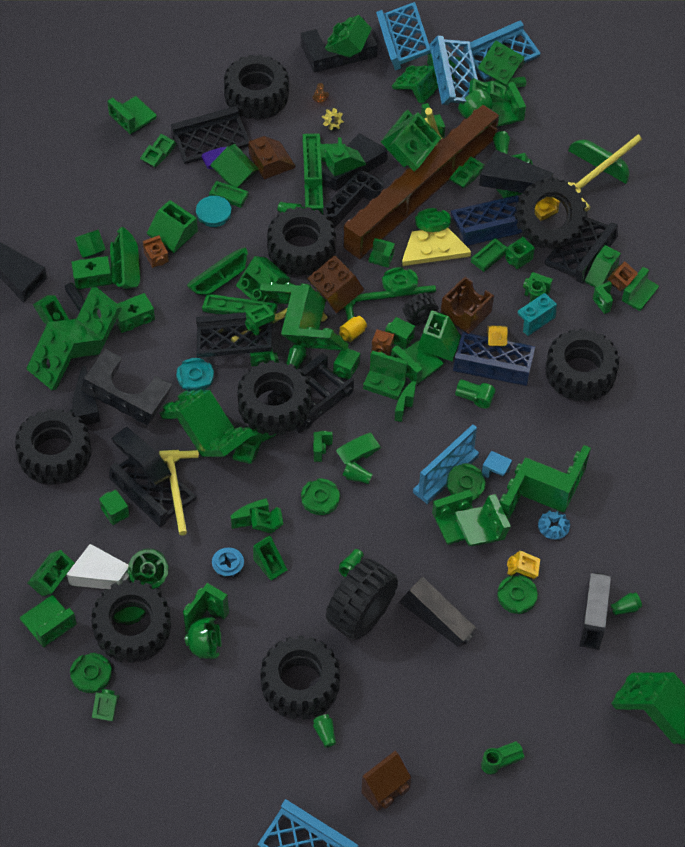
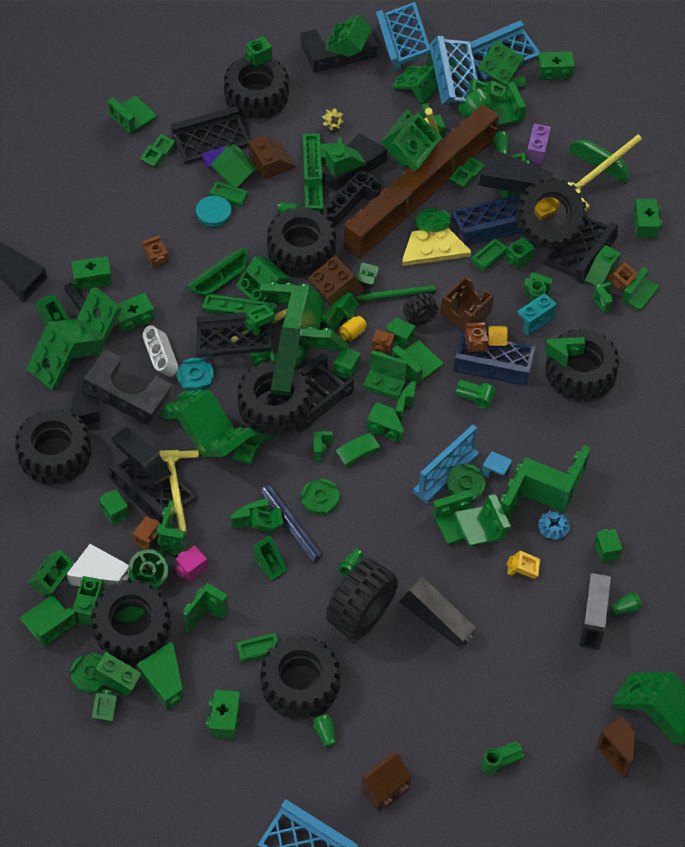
(89, 590): none -> green slope
(90, 243): green panel -> none
(115, 674): none -> green brick
(125, 260): green brick -> none
(146, 533): none -> dark orange brick
(160, 351): none -> white beam
(162, 675): none -> green slope
(170, 539): none -> green bracket
(173, 226): green slope -> none
(191, 563): none -> dark pink brick
(203, 638): green cylinder -> none
(223, 725): none -> green brick
(233, 556): dark azure gear -> none
(256, 647): none -> green tile
(258, 51): none -> green brick
(286, 361): none -> dark green tile
(292, 524): none -> dark blue axle
(320, 95): clear orange plate -> none
(341, 308): none -> green slope
(356, 473): green cone -> none
(367, 273): none -> green bracket
(382, 252): green panel -> none
(385, 422): none -> green slope
(399, 281): green tile -> none
(439, 336): green slope -> none
(476, 337): none -> dark orange brick
(517, 594): green tile -> none
(538, 143): none -> medium lavender brick
(555, 65): none -> green brick
(560, 348): none -> green slope
(608, 545): none -> green brick
(617, 745): none -> reddish brown slope
(646, 218): none -> green brick

